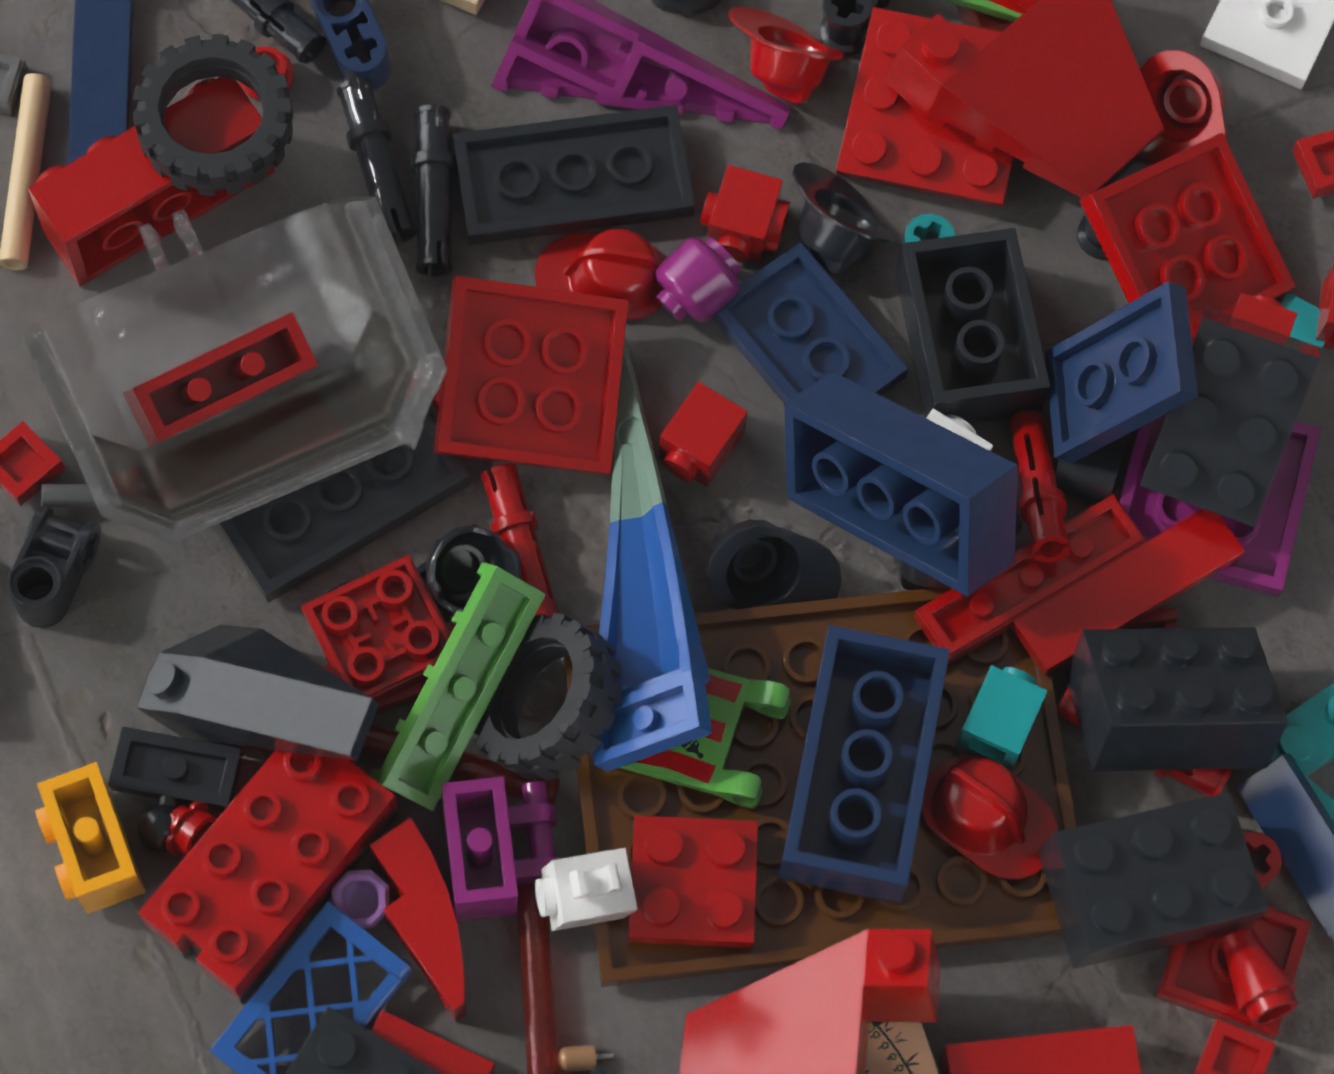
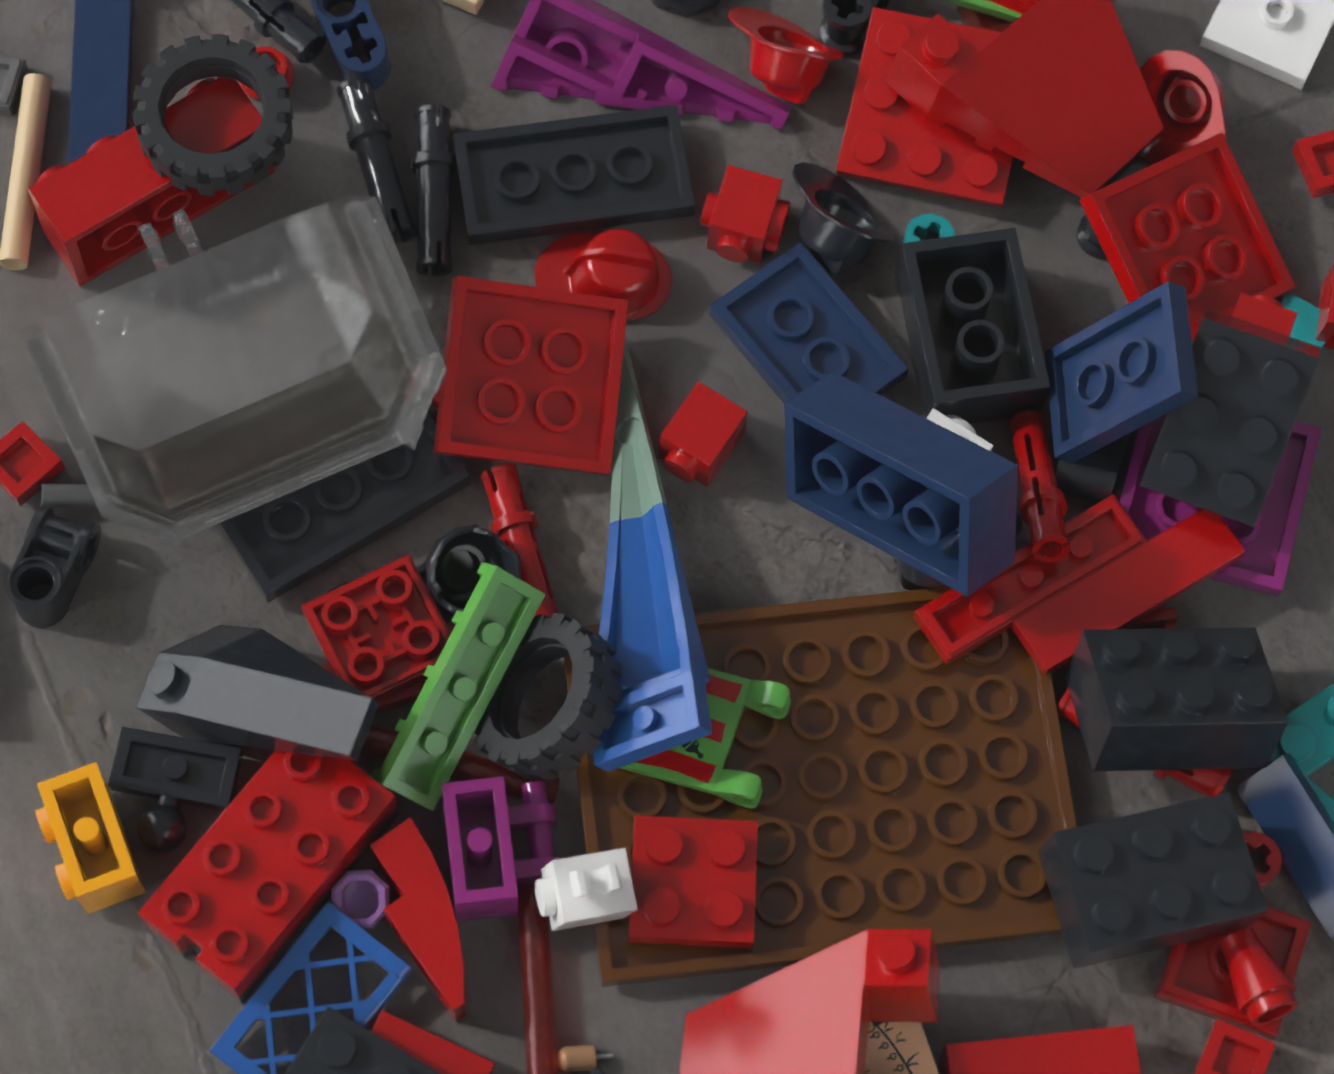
(188, 827): red plate -> none
(220, 379): red brick -> none
(697, 280): magenta head -> none
(770, 566): black piece -> none
(864, 764): dark blue brick -> none
(988, 815): red piece -> none
(1002, 715): teal brick -> none

